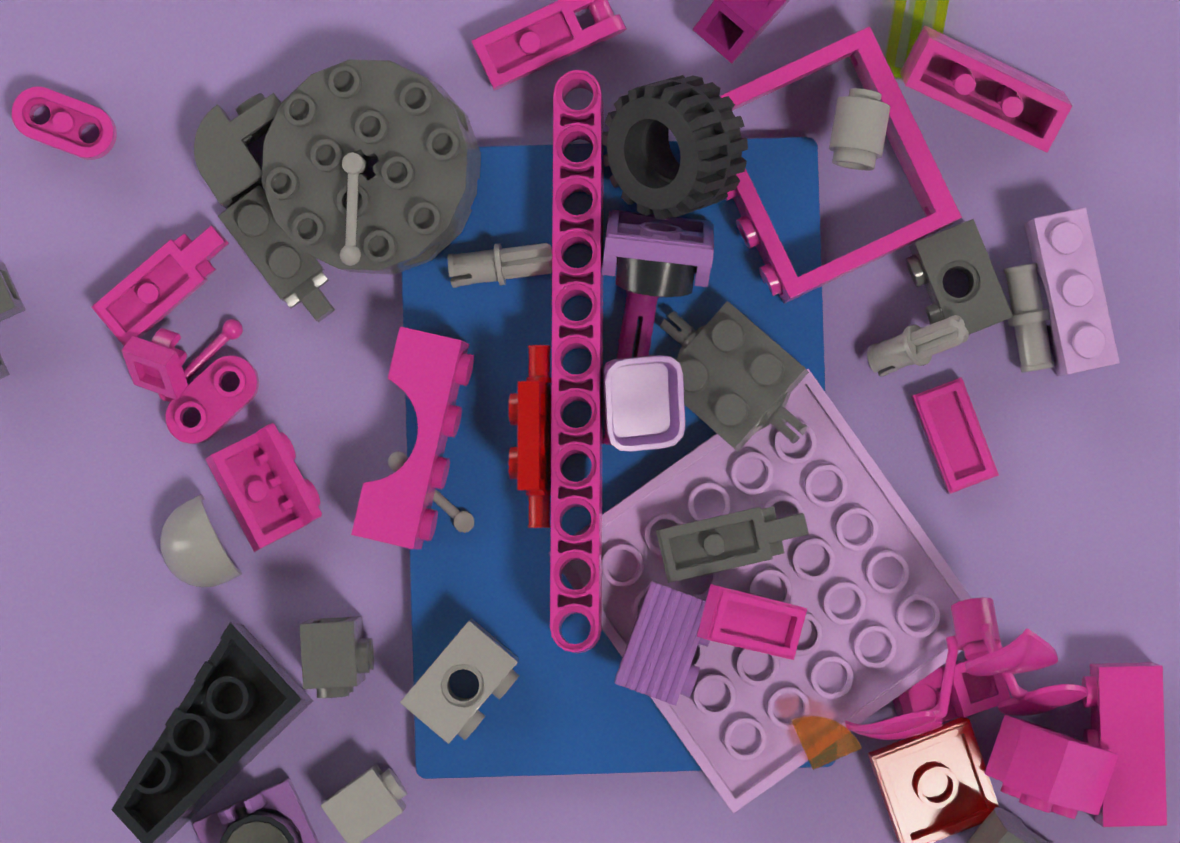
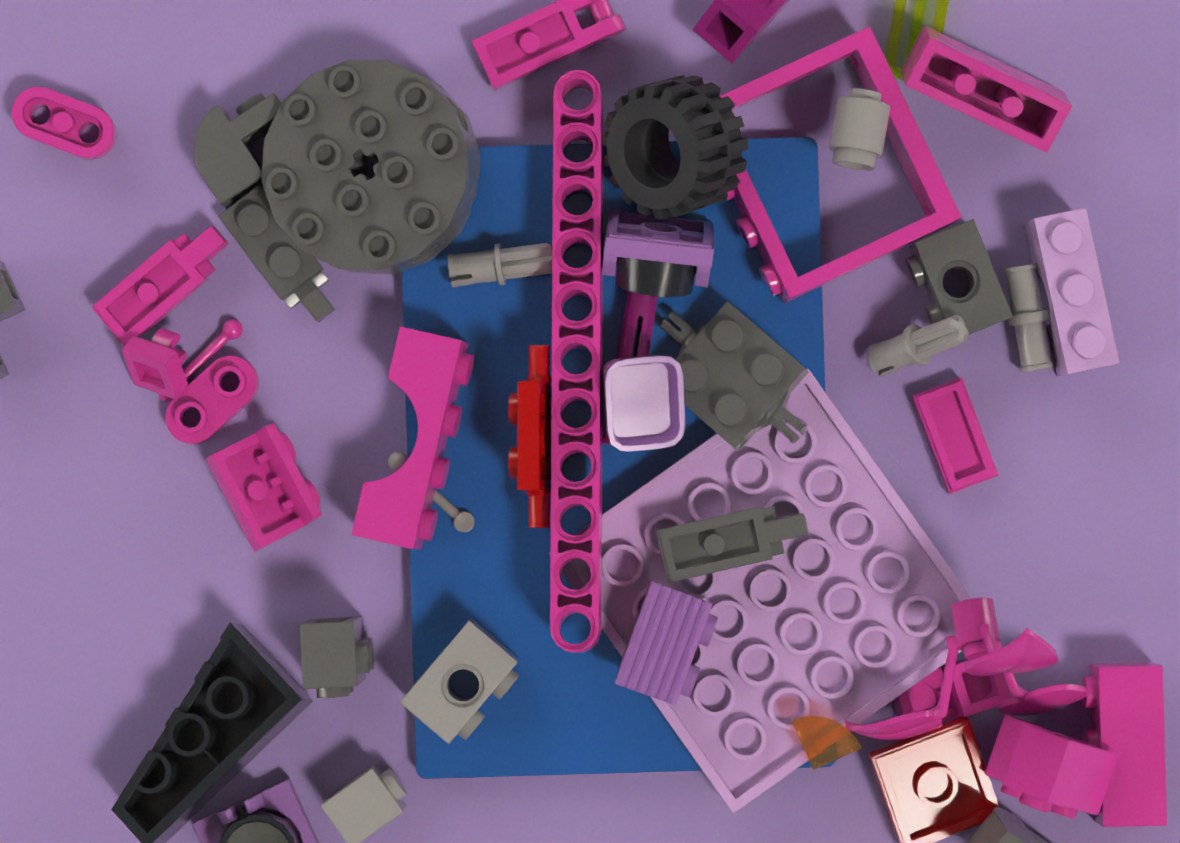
(193, 548): light grey helmet -> none
(353, 165): light grey hinge -> none
(751, 622): dark pink tile -> none

